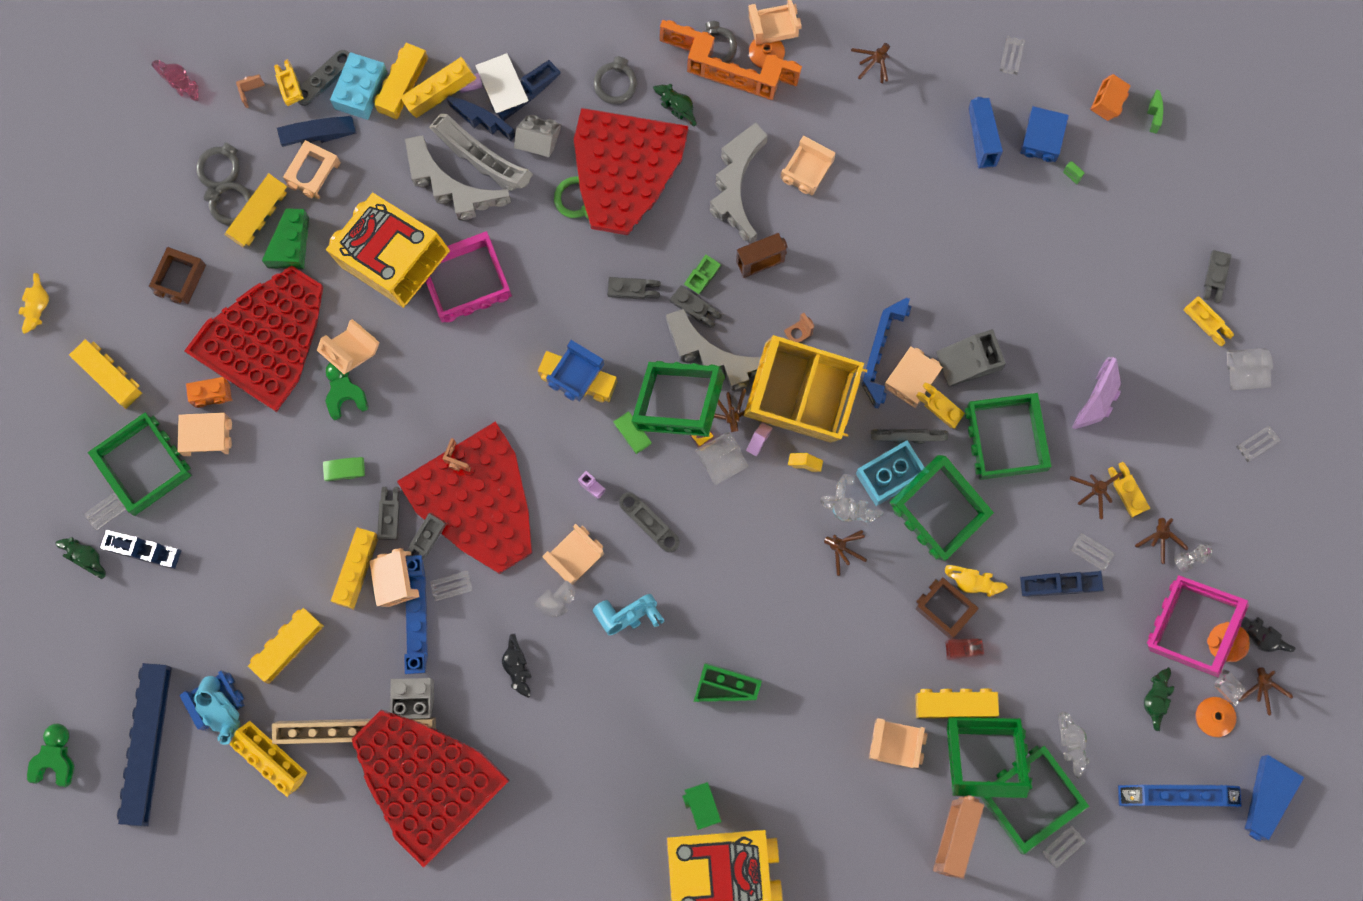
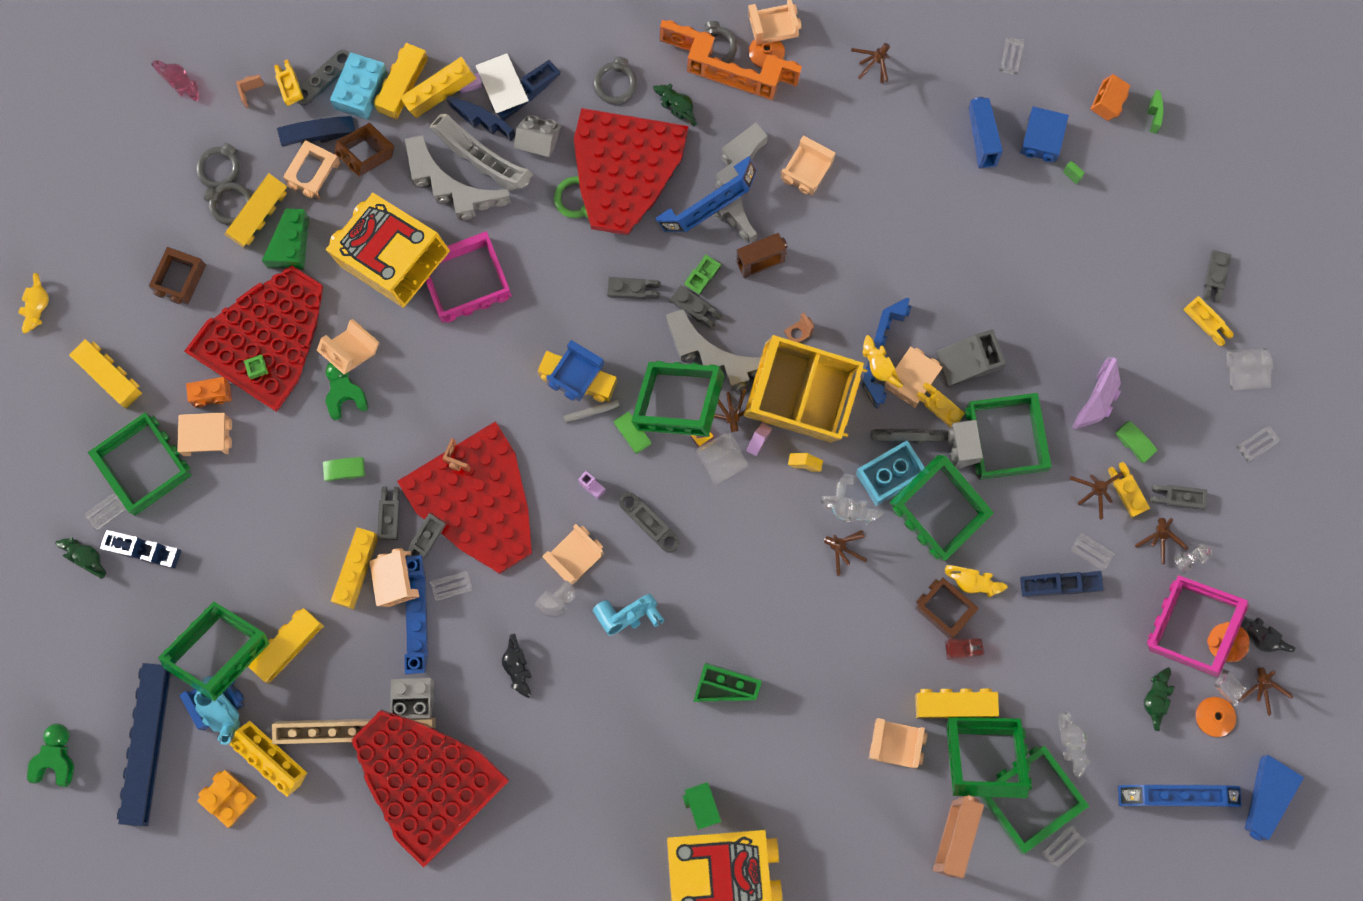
(226, 798): none -> light orange plate
(233, 668): none -> green window
(256, 366): none -> bright green tile
(374, 138): none -> reddish brown window
(591, 411): none -> light grey bar
(711, 203): none -> blue slope
(880, 367): none -> yellow animal
(964, 444): none -> light grey slope
(1135, 440): none -> bright green slope
(1180, 496): none -> dark grey hinge

